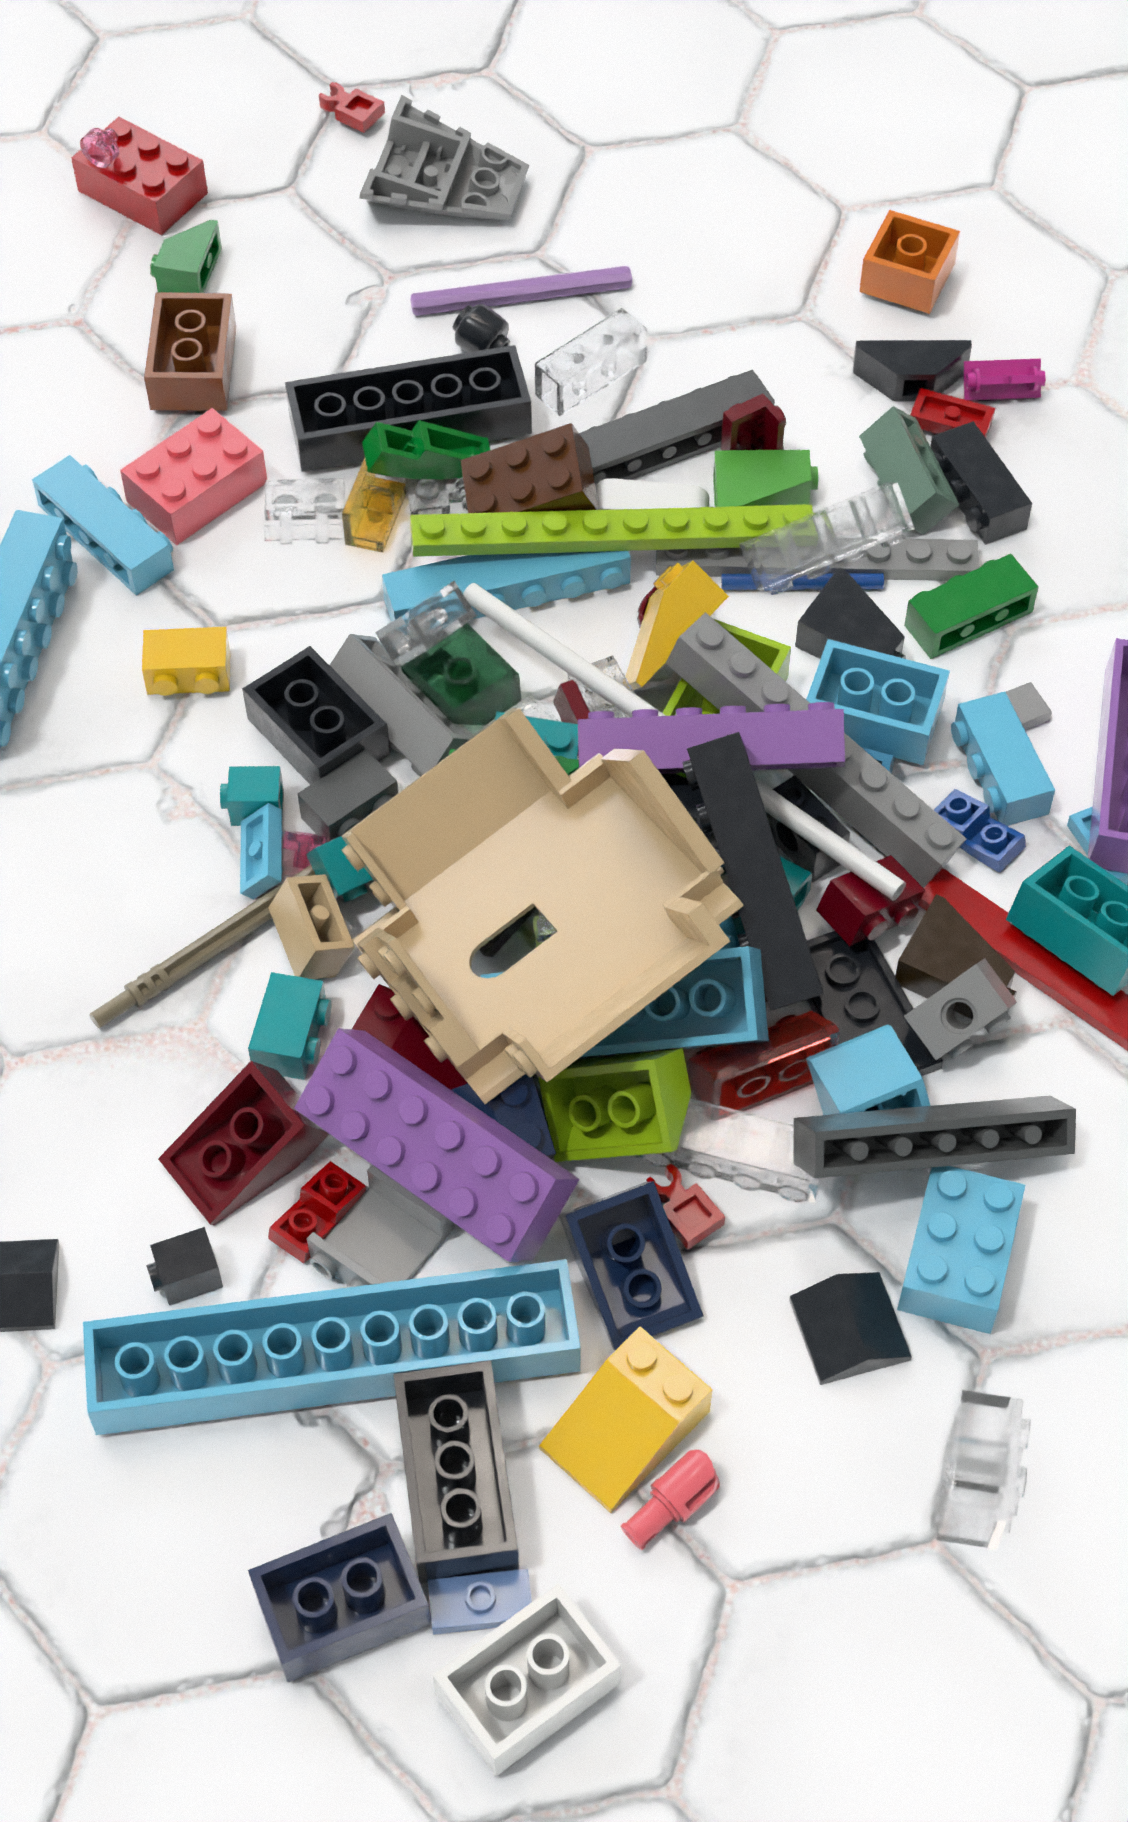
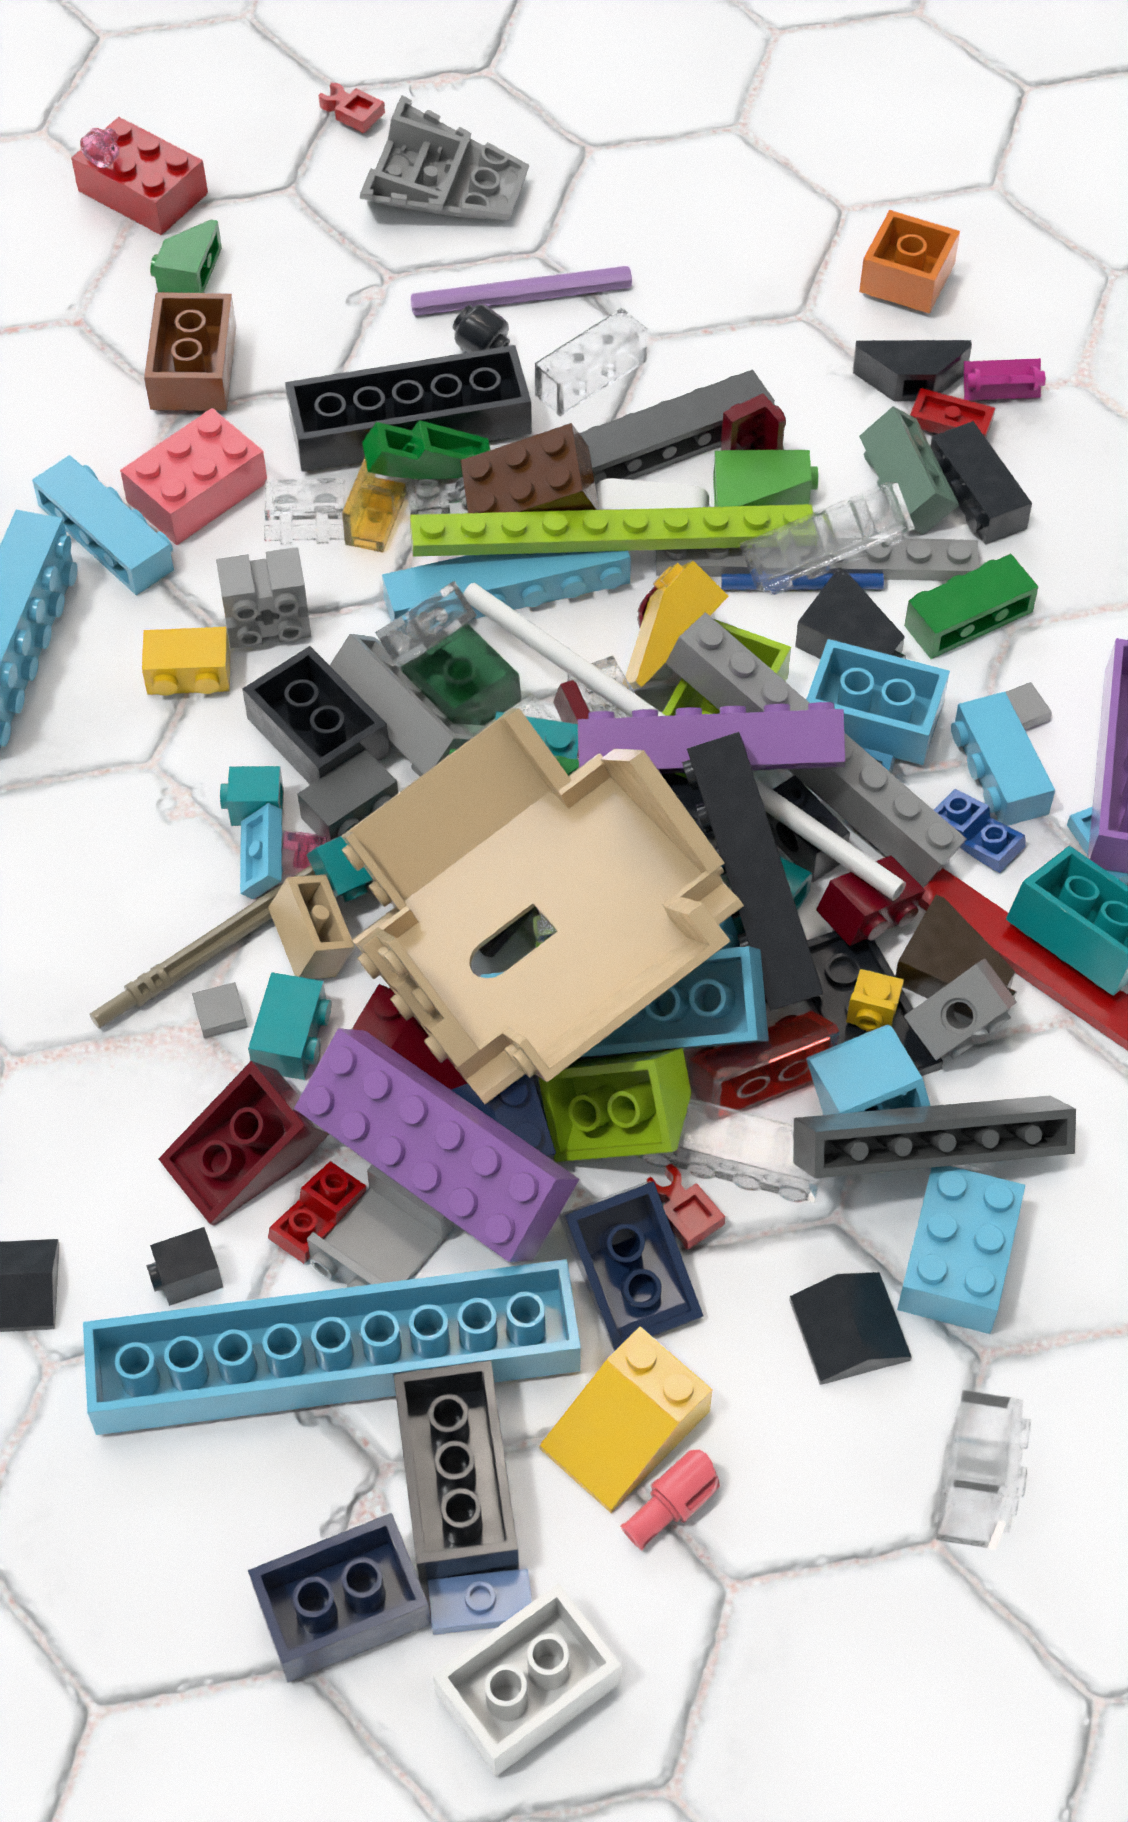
(219, 1009): none -> light grey tile
(264, 597): none -> light grey brick
(874, 1000): none -> yellow bracket

